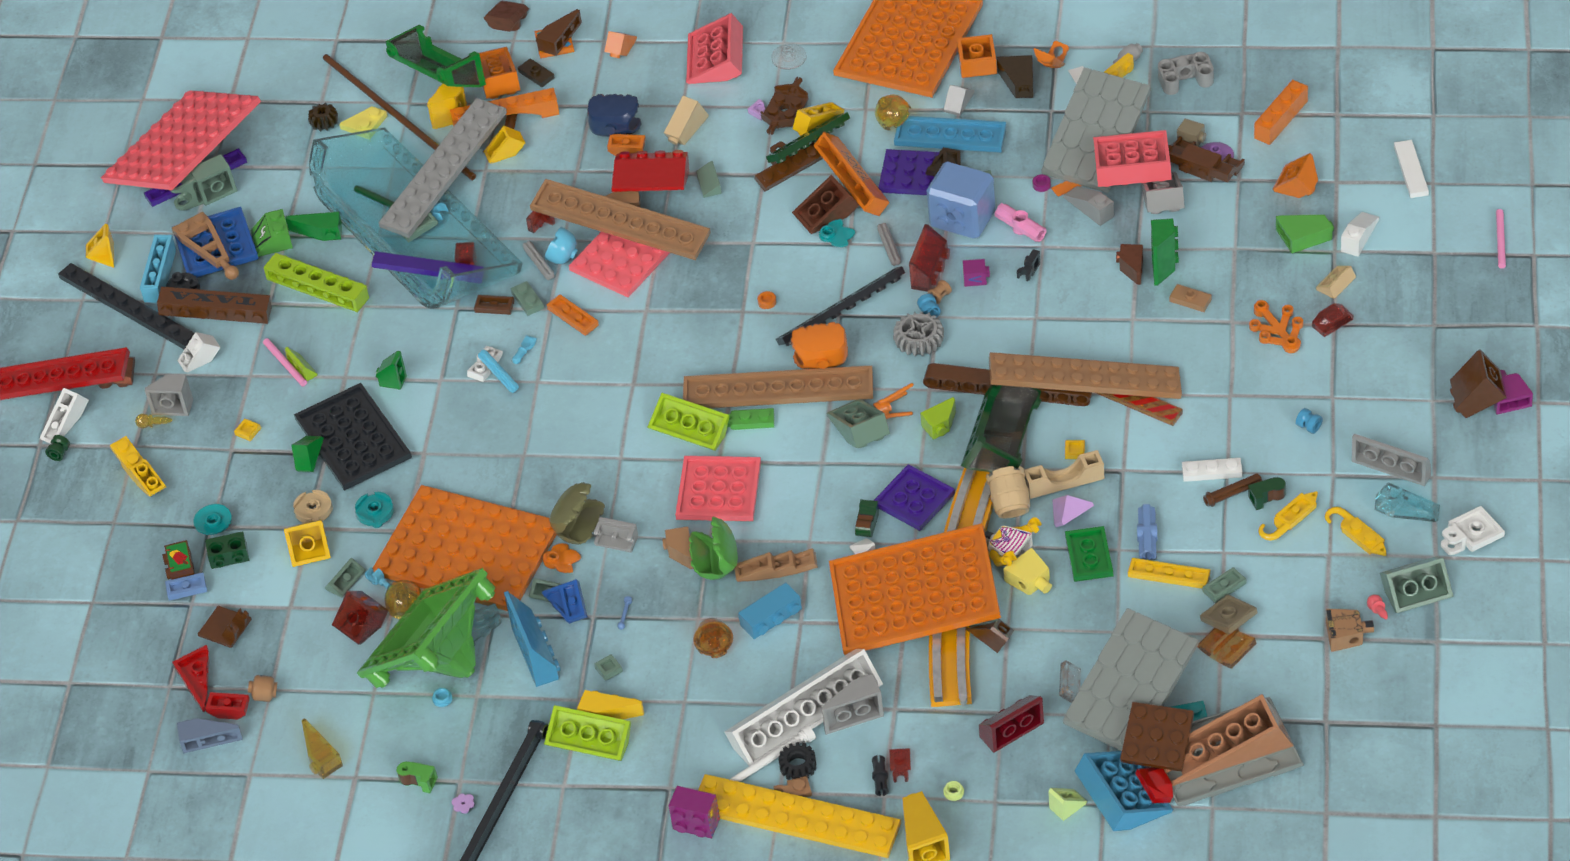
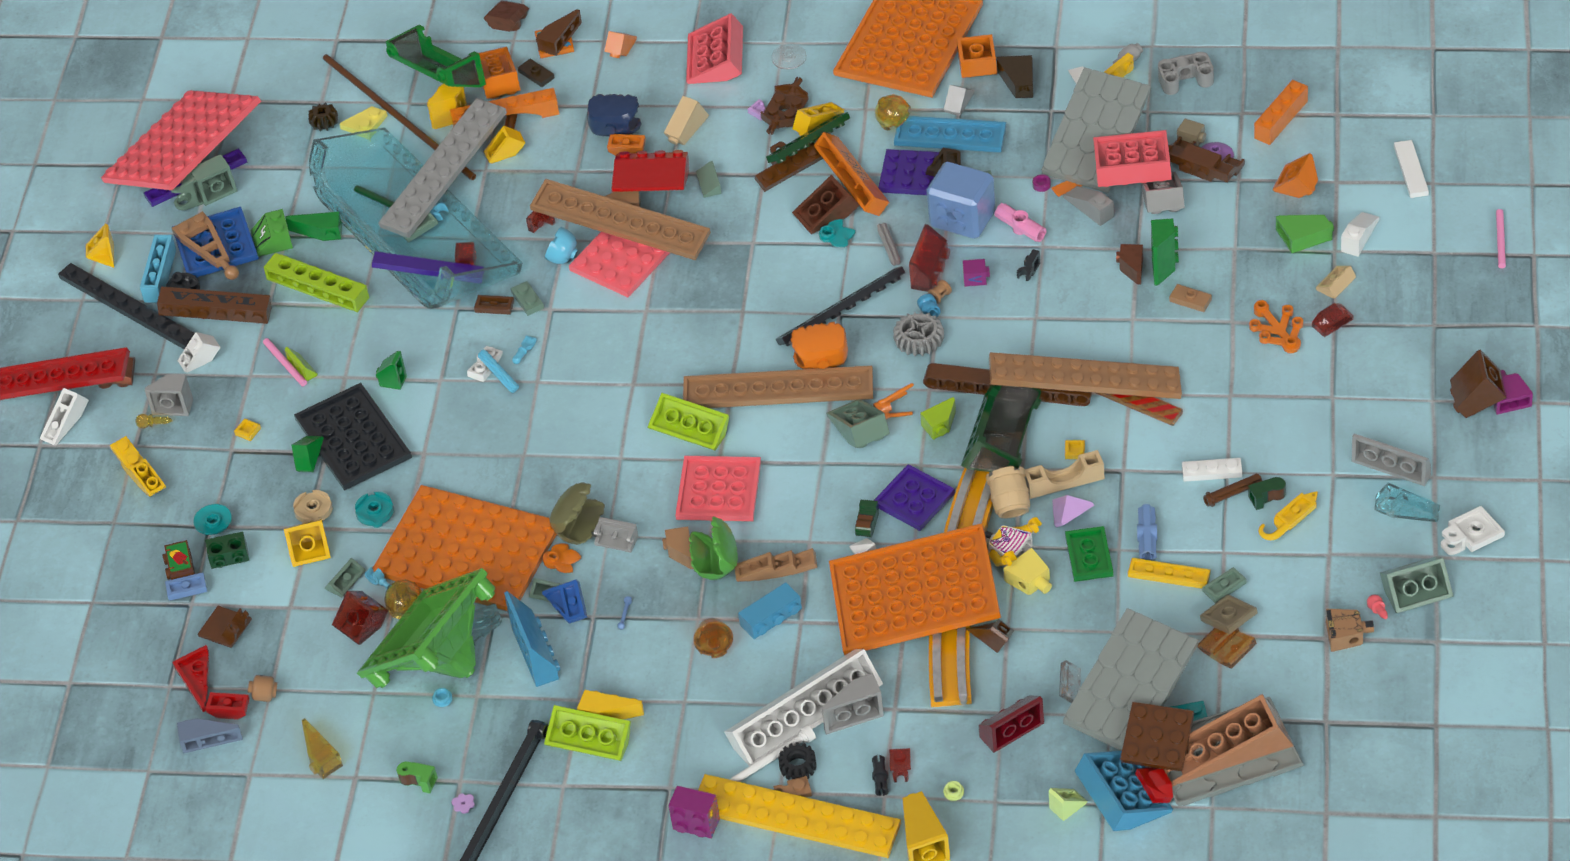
(58, 446): dark green wheel -> none
(538, 260): light grey axle -> none
(572, 315): orange plate -> none
(608, 667): sand green plate -> none
(751, 419): bright green hinge -> none
(766, 300): orange tile -> none
(1049, 59): orange piece -> none
(1310, 421): dark azure wheel -> none
(1358, 532): yellow plate -> none

